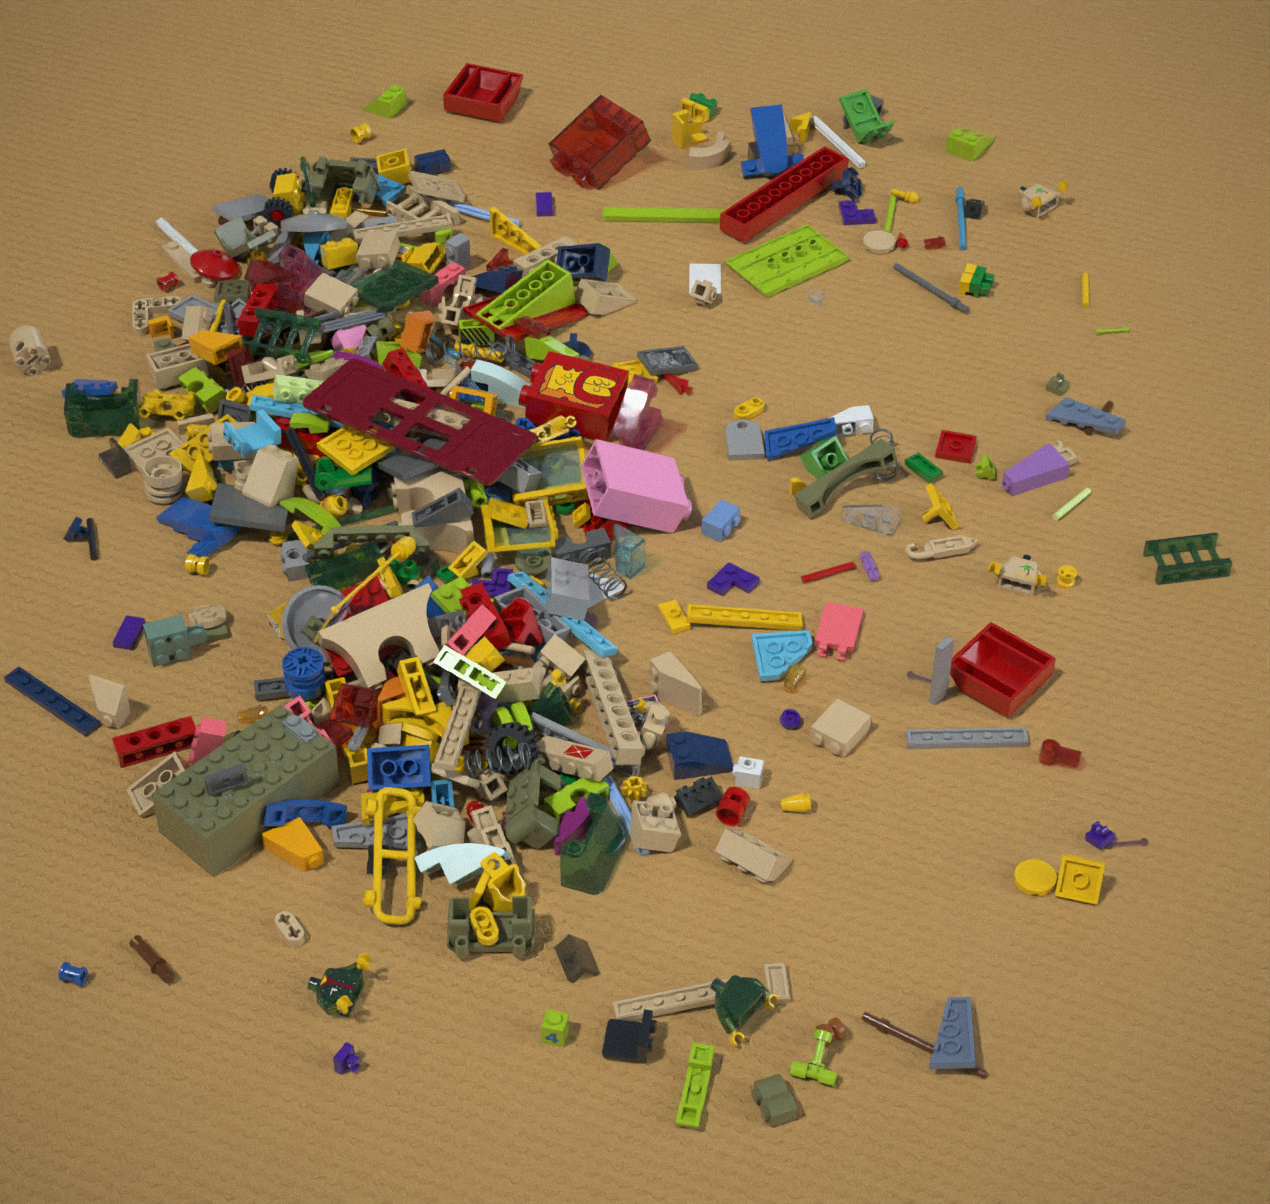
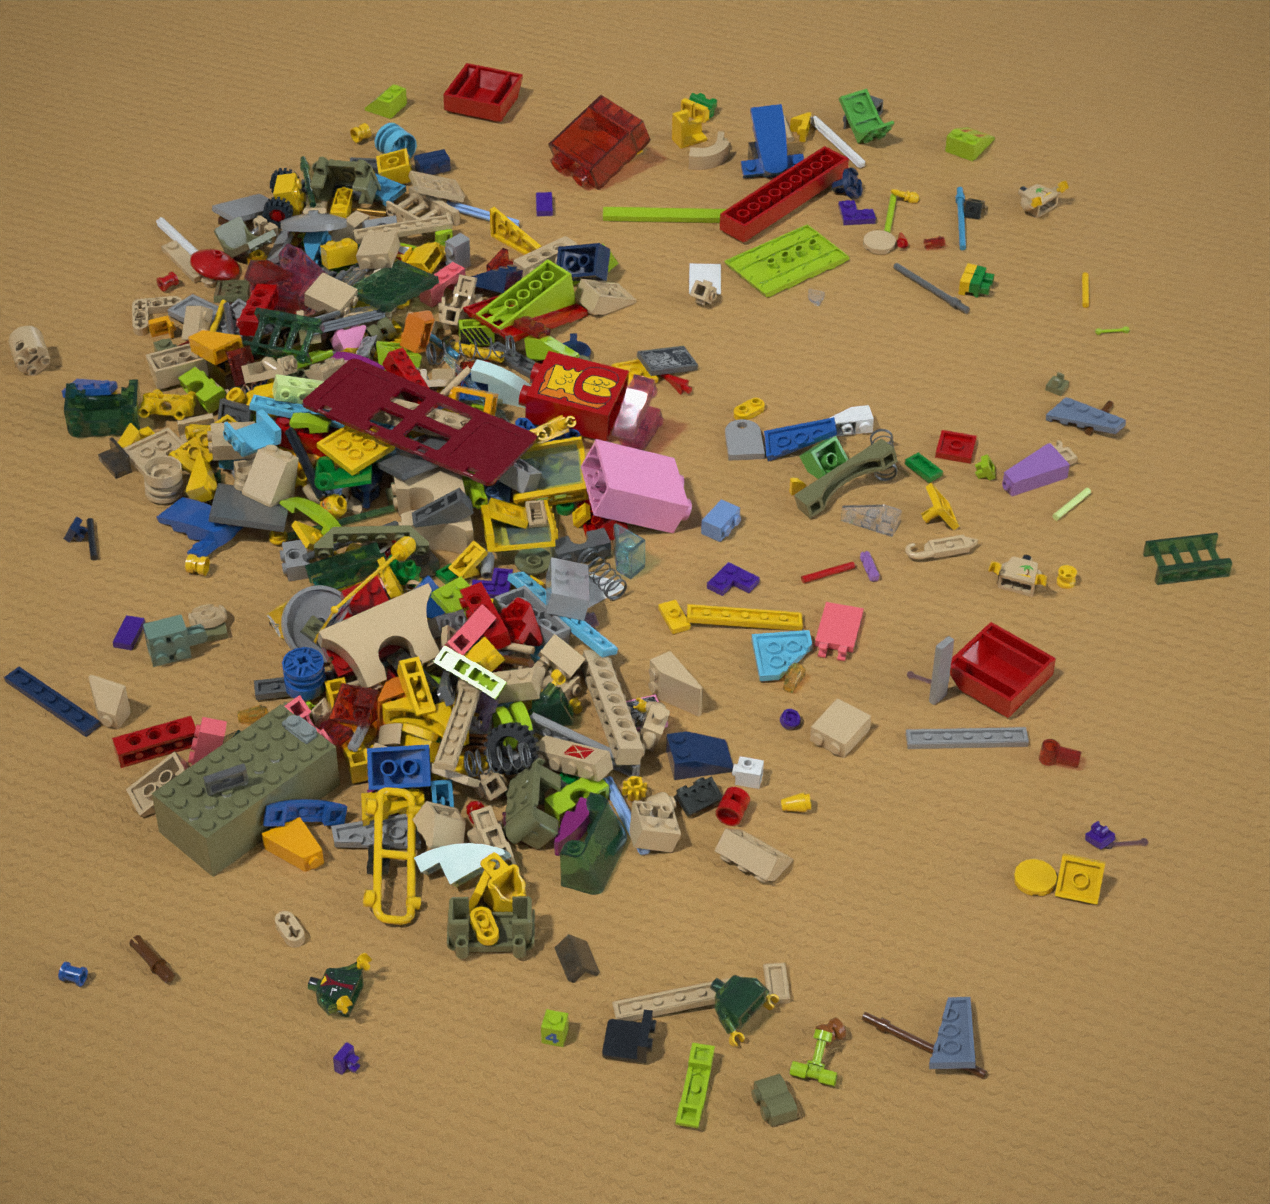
(393, 138): none -> medium azure wheel

